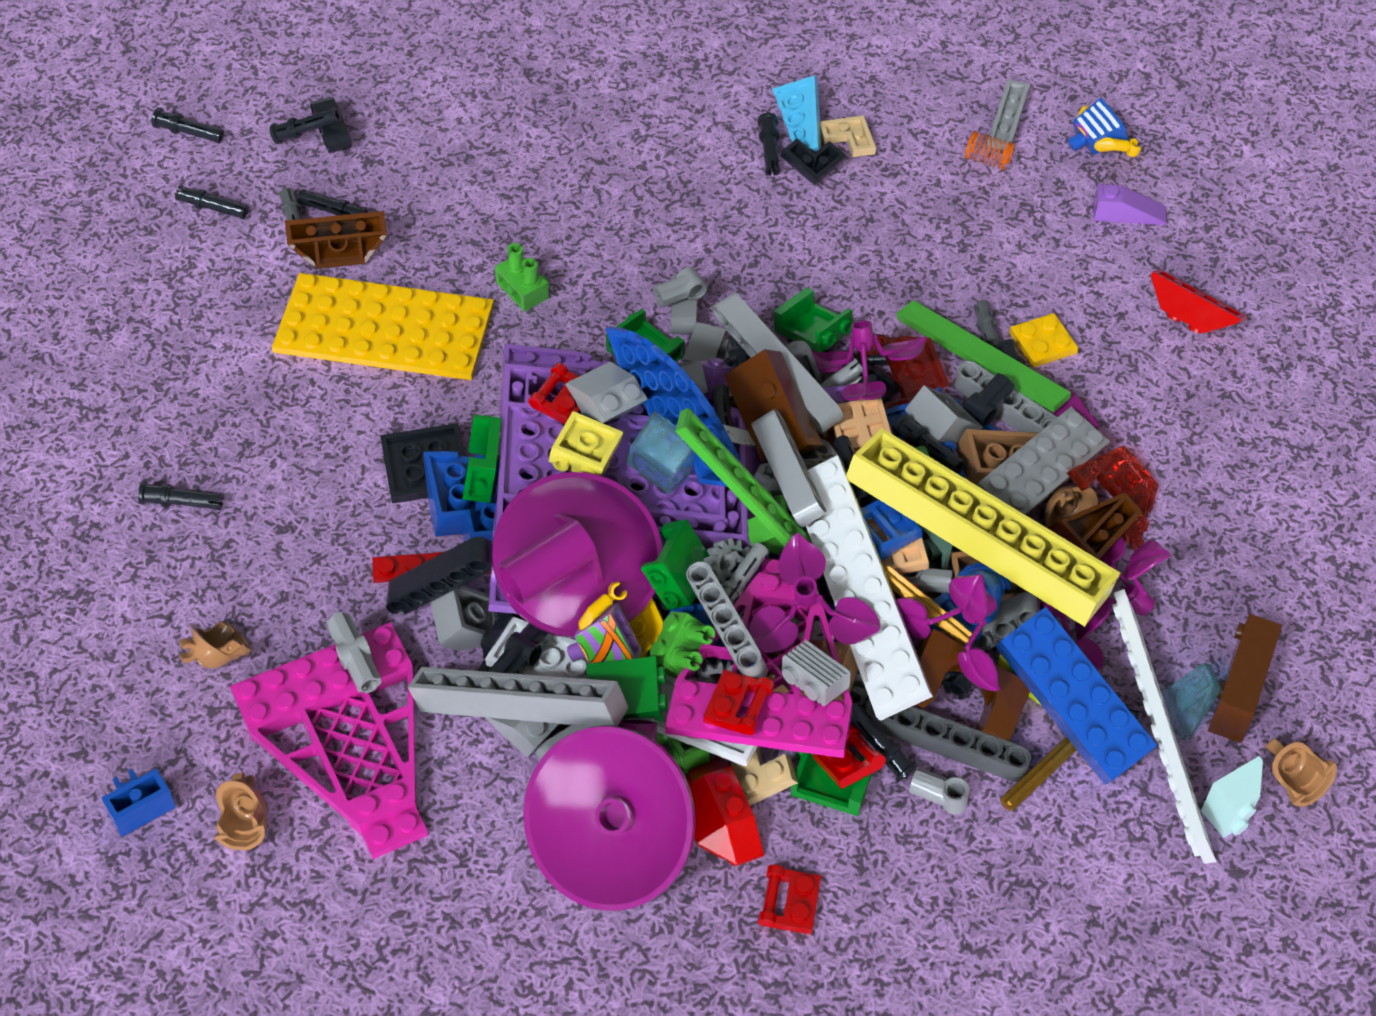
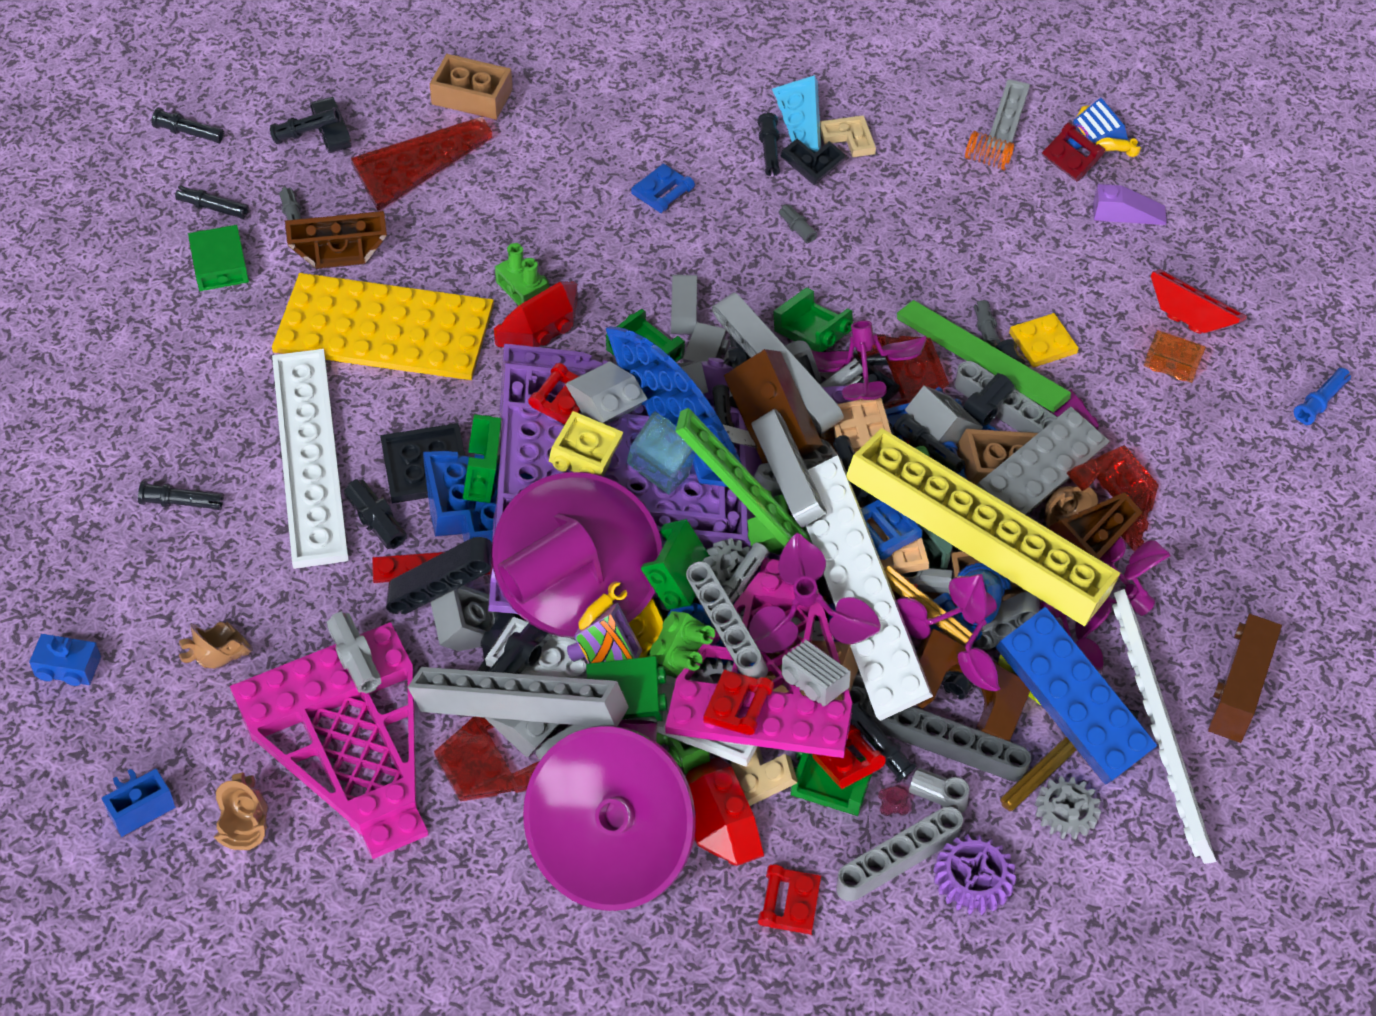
(65, 659): none -> blue brick
(218, 257): none -> green panel
(309, 459): none -> white plate
(328, 204): black pin -> none
(375, 514): none -> black piece
(404, 165): none -> clear red wing
(471, 86): none -> medium nougat brick
(476, 765): none -> clear red wing
(540, 317): none -> red wedge
(658, 183): none -> blue plate
(685, 285): light grey piece -> none
(798, 223): none -> dark grey axle
(894, 865): none -> light grey beam
(896, 794): none -> clear pink plate
(955, 860): none -> medium lavender gear
(1067, 157): none -> dark red plate
(1069, 805): none -> light grey gear
(1174, 356): none -> clear orange brick
(1191, 699): clear light blue wing -> none
(1234, 798): light aqua slope -> none
(1301, 771): medium nougat helmet -> none
(1318, 401): none -> blue pin

